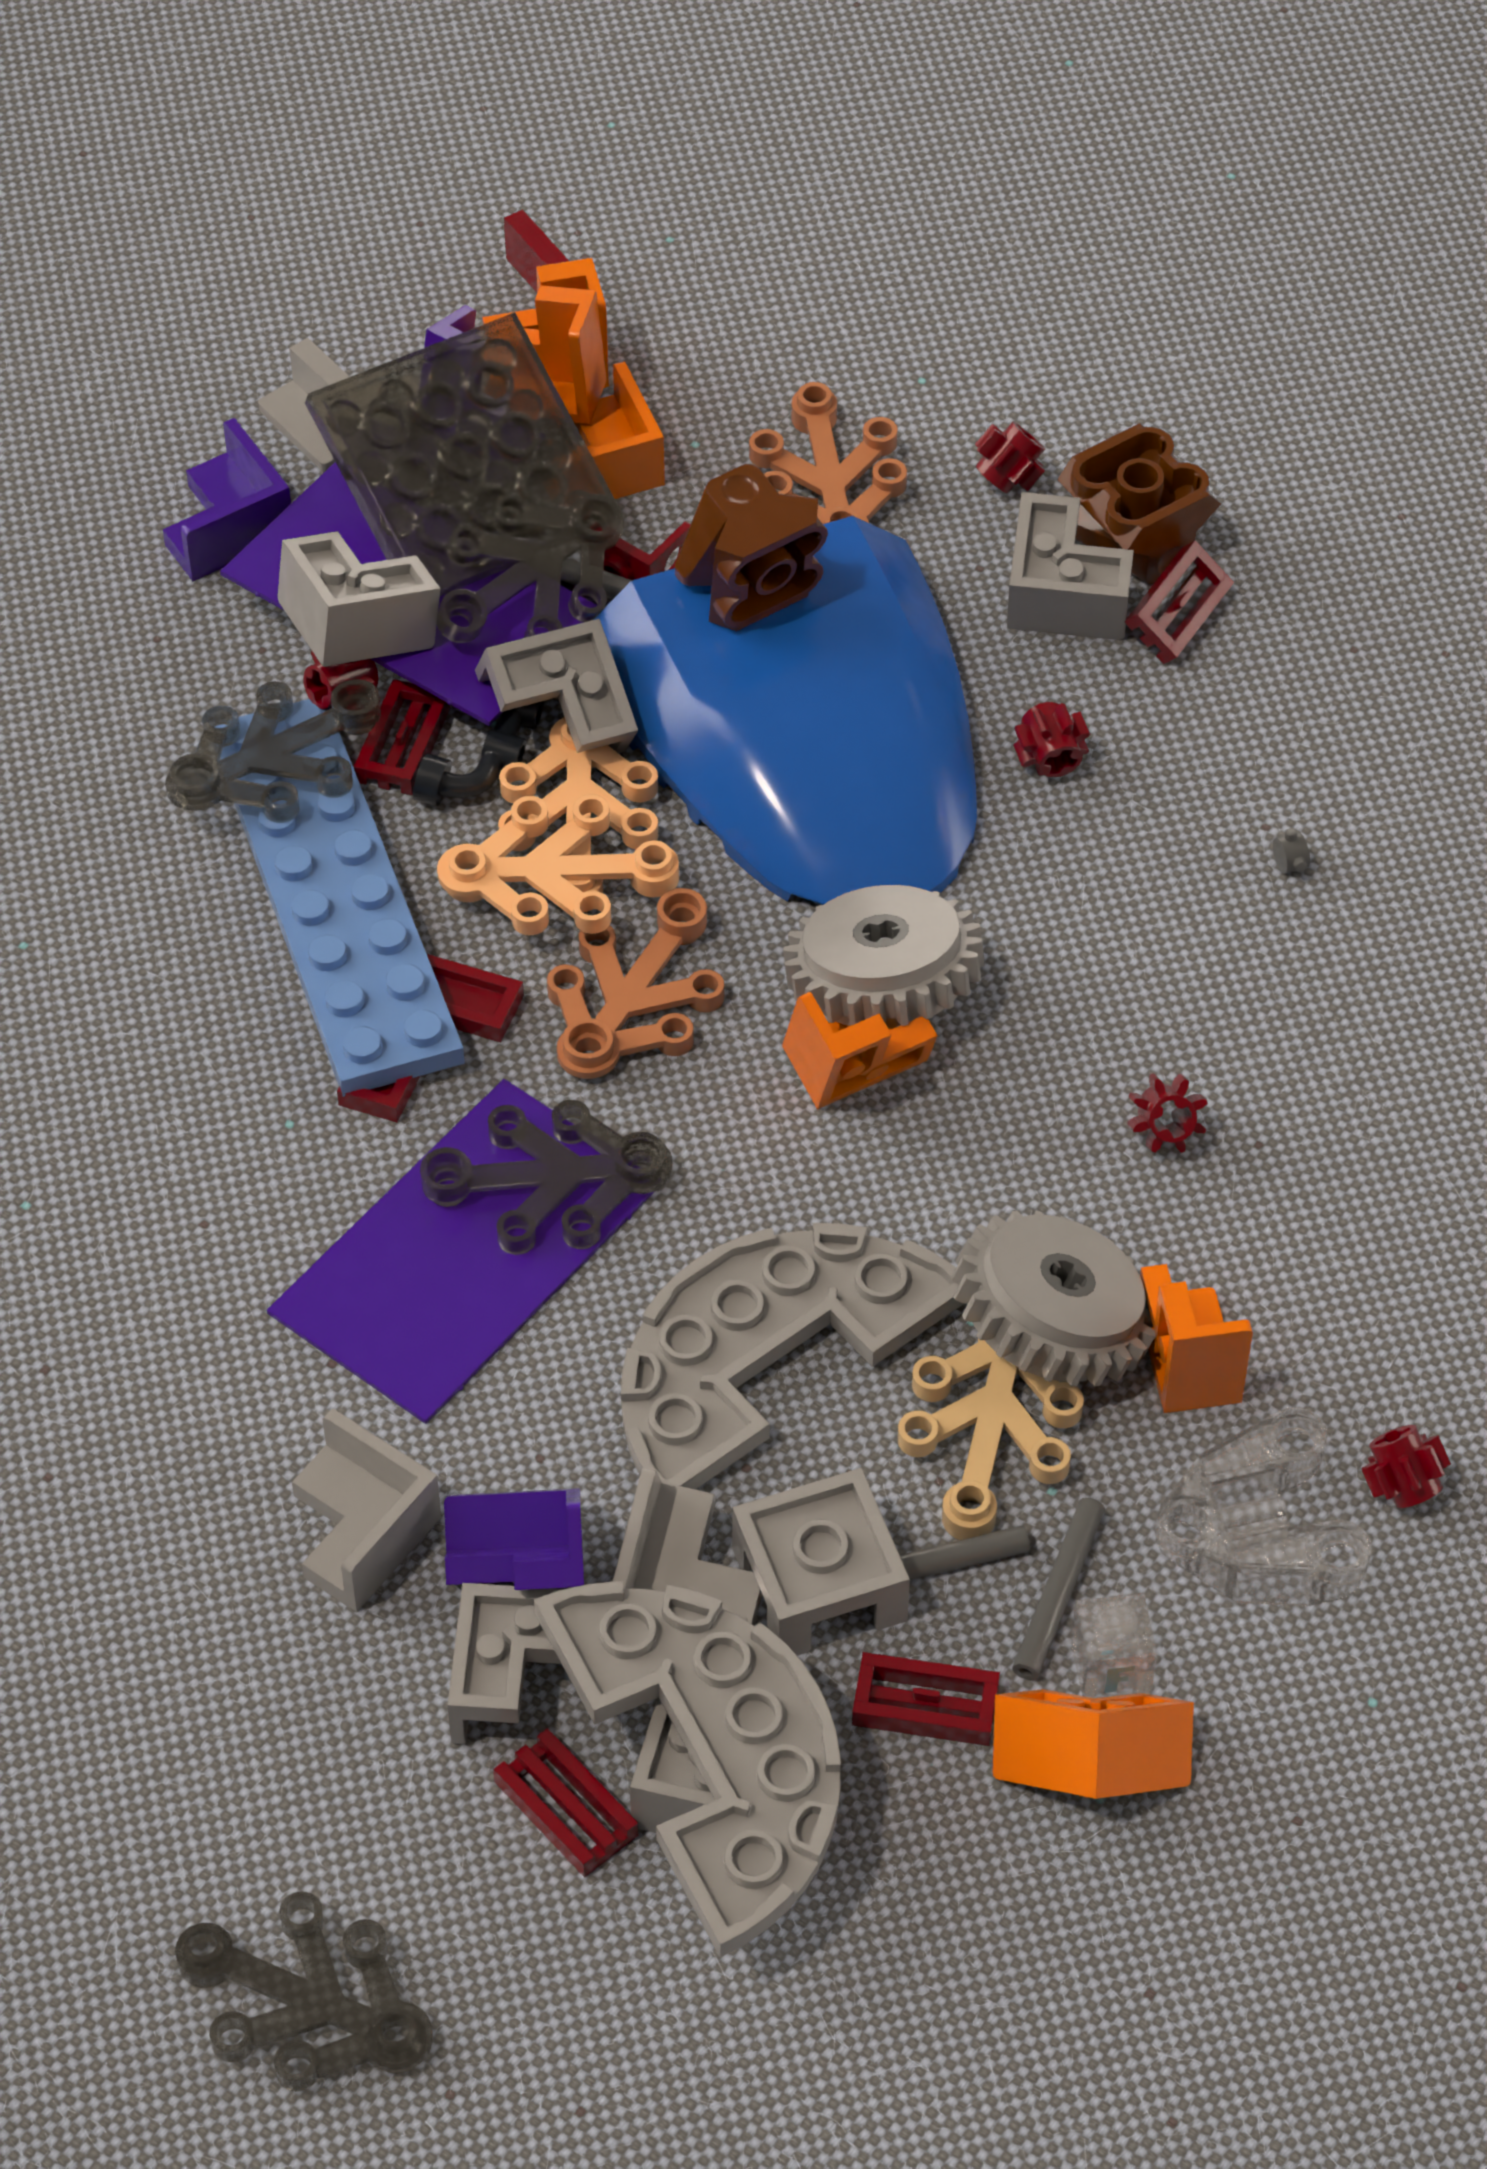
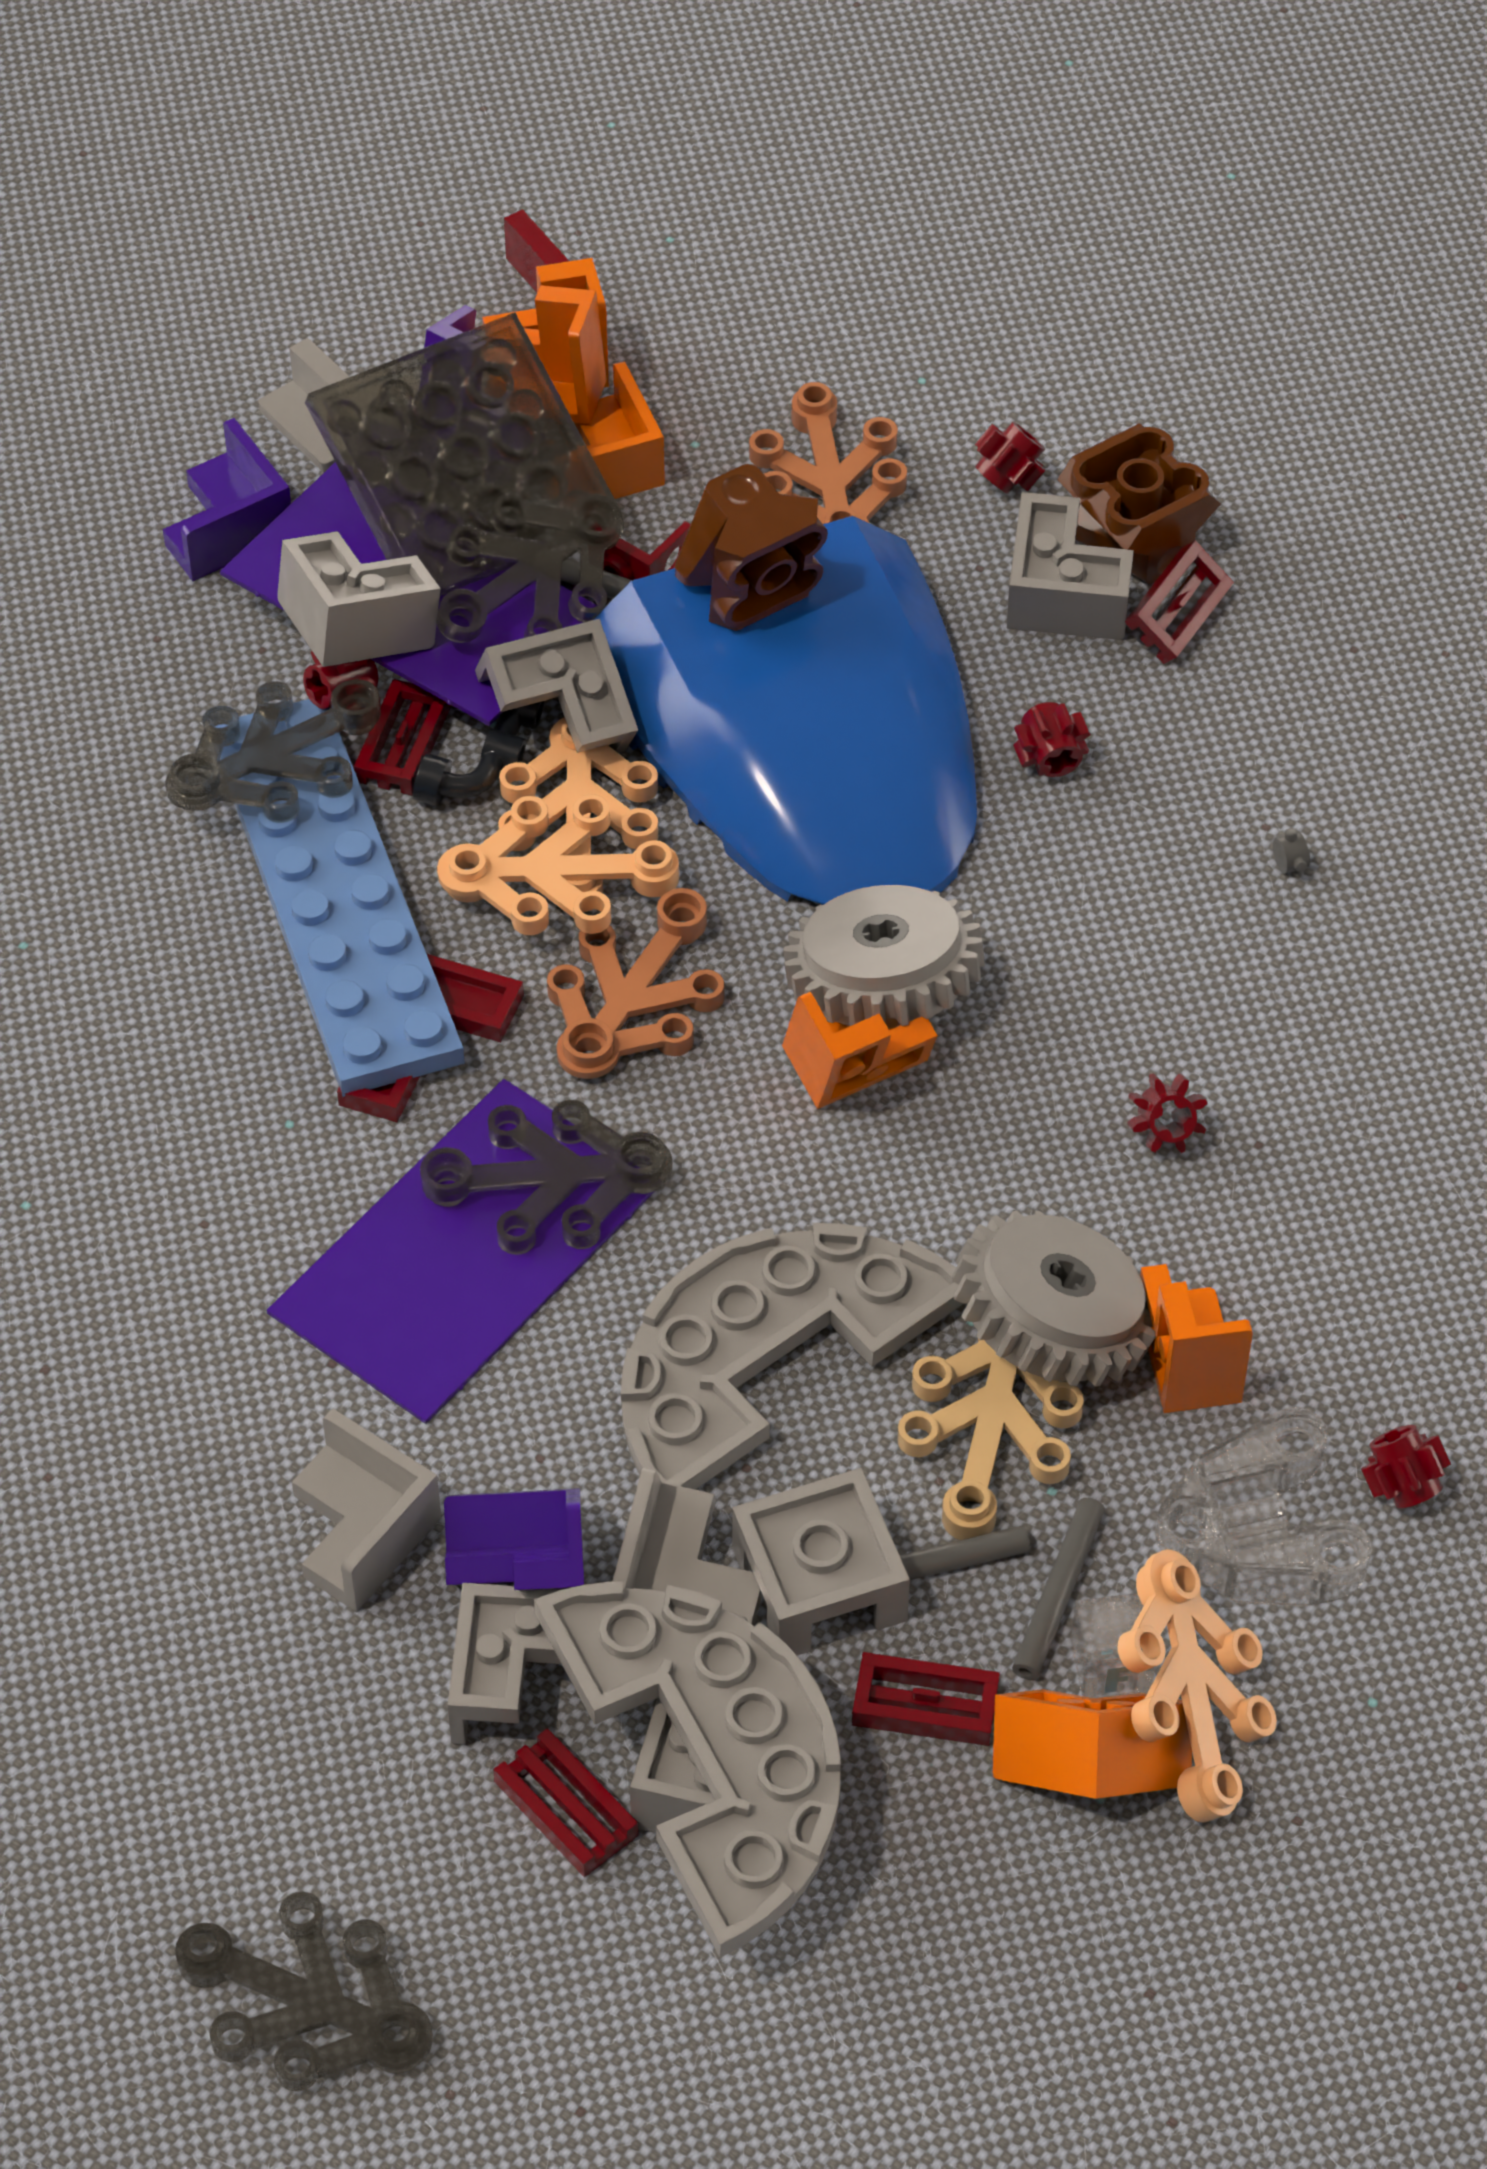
(1172, 1597): none -> light nougat plant

